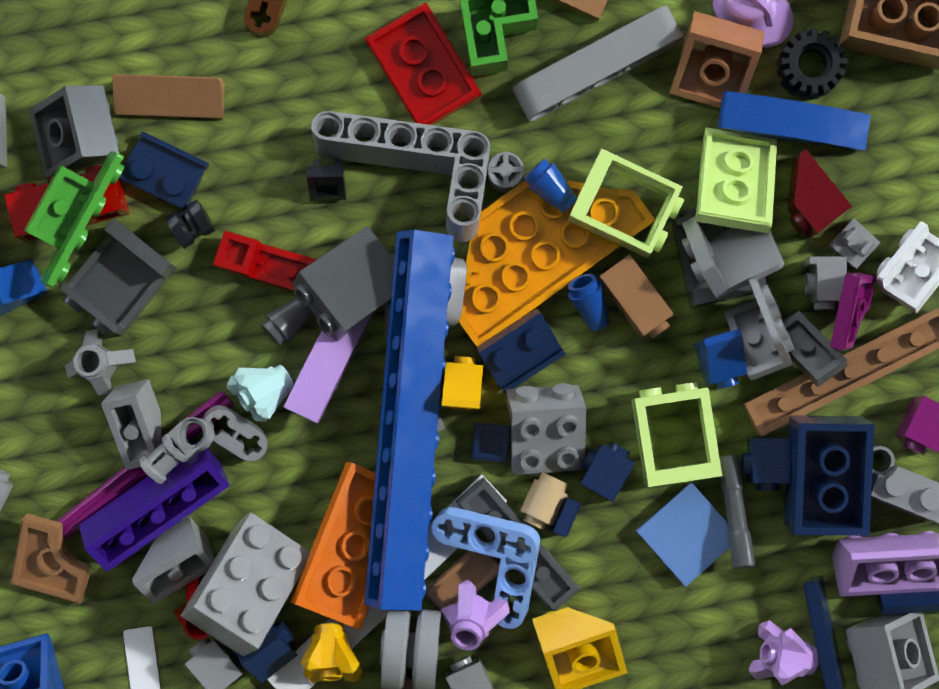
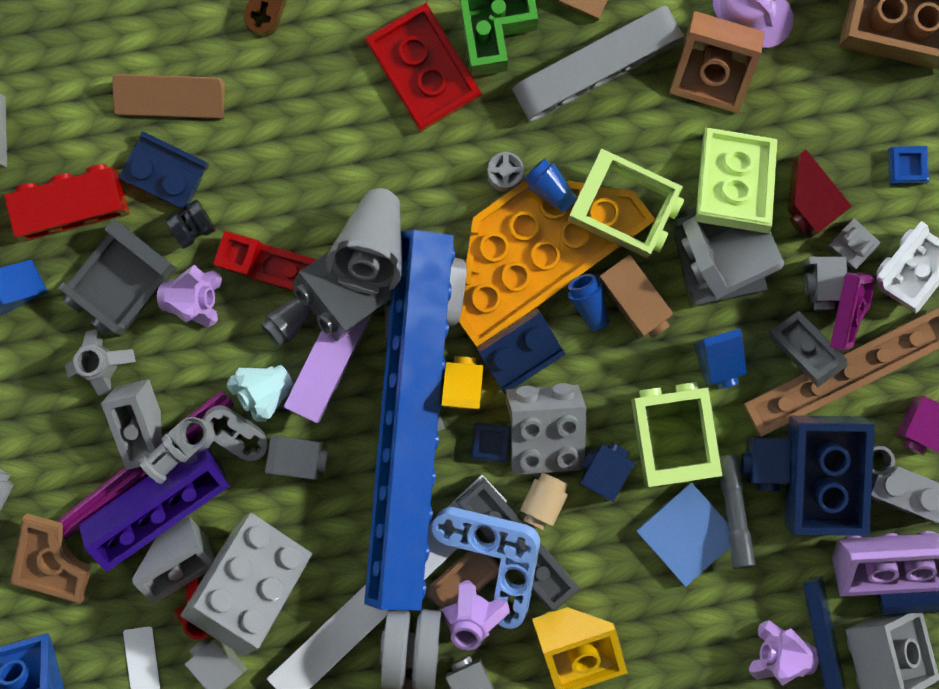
(66, 211): bright green bracket -> none
(73, 129): dark grey slope -> none
(191, 296): none -> lavender rock
(272, 654): dark blue brick -> none
(296, 457): none -> dark grey slope
(326, 182): black tile -> none
(330, 656): yellow rock -> none
(338, 561): orange plate -> none
(369, 245): none -> light grey cone
(413, 156): light grey beam -> none
(566, 517): dark blue tile -> none
(762, 332): light grey bracket -> none
(794, 121): blue slope -> none
(817, 43): black tyre -> none
(908, 165): none -> blue tile

